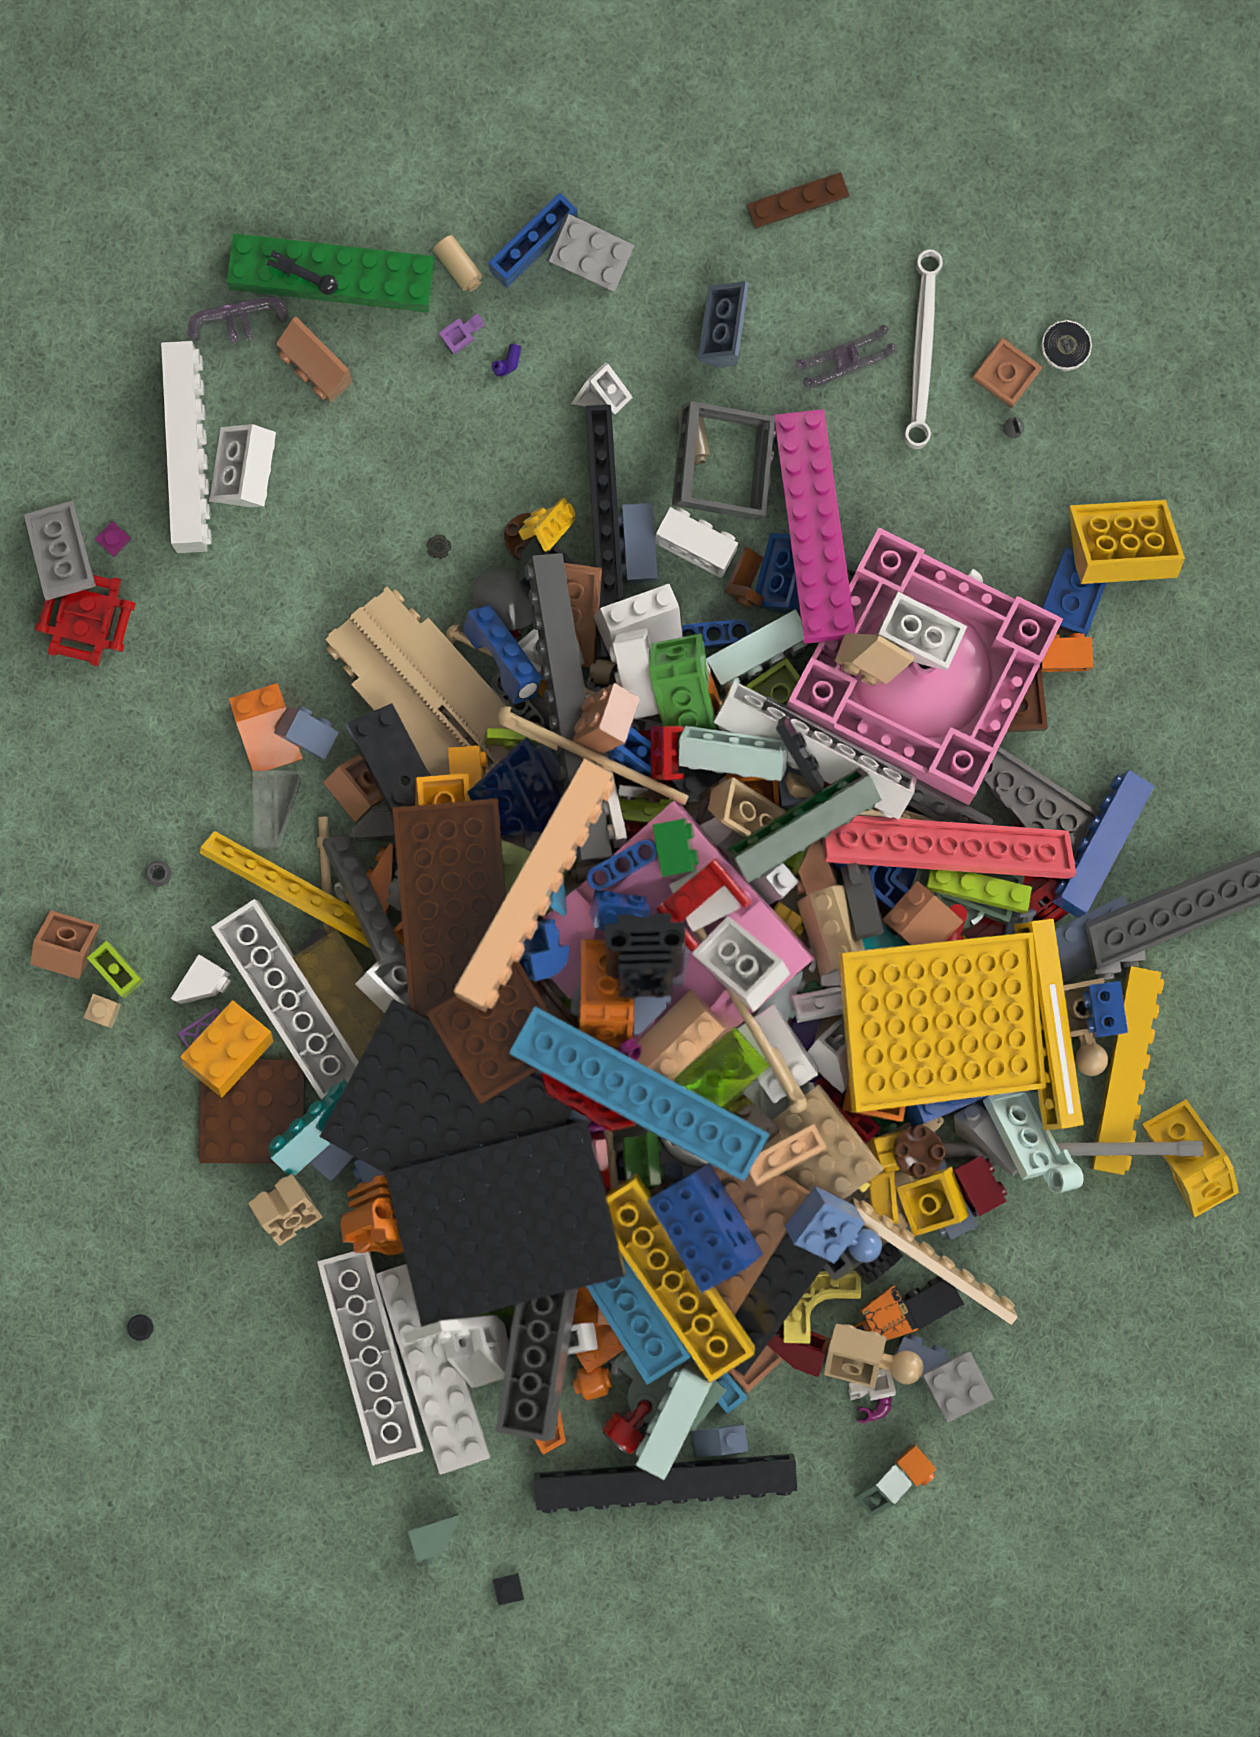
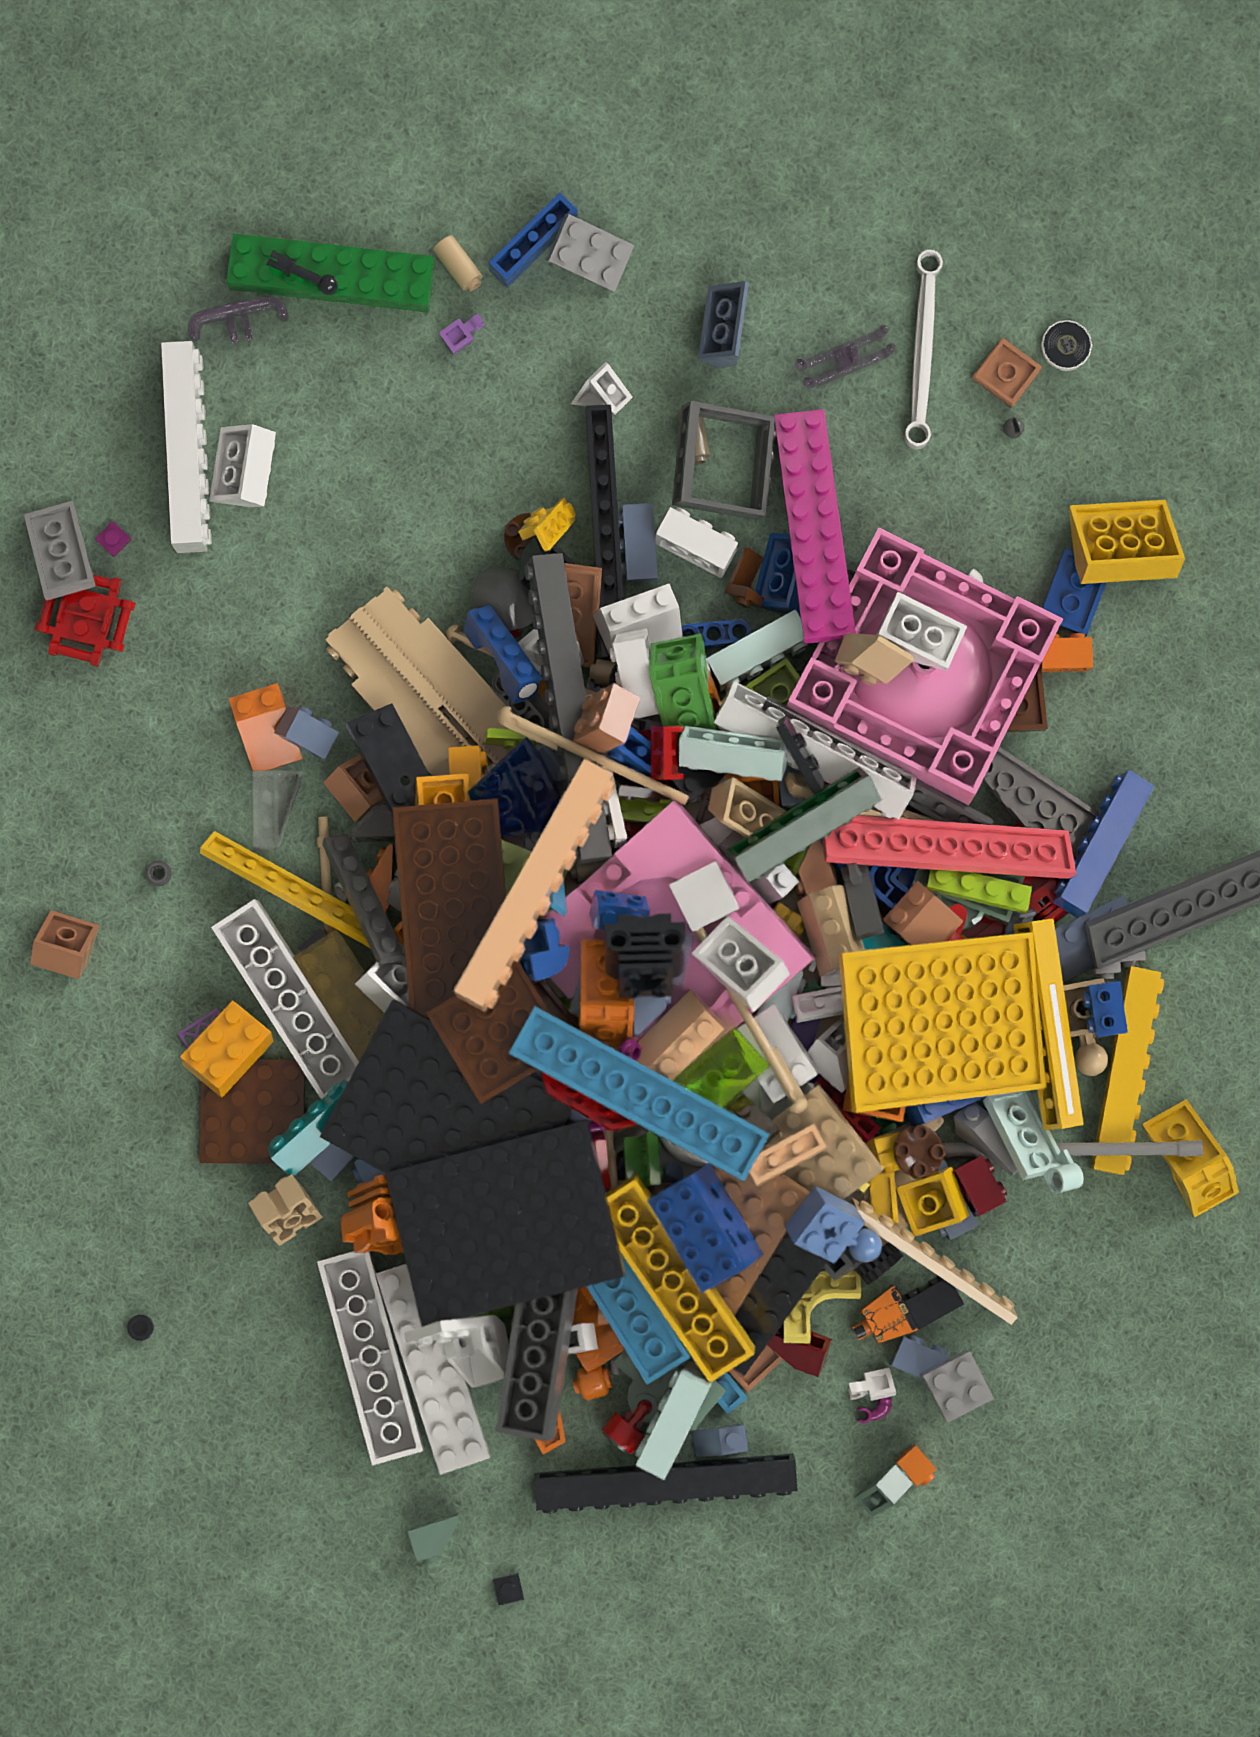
(102, 1011): tan brick -> none
(115, 969): lime brick -> none
(201, 982): white slope -> none
(313, 361): nougat slope -> none
(438, 553): clear smoke plate -> none
(509, 364): dark purple arm -> none
(611, 869): blue beam -> none
(675, 847): green brick -> none
(697, 892): red plate -> none
(798, 200): reddish brown plate -> none
(860, 1355): tan brick -> none

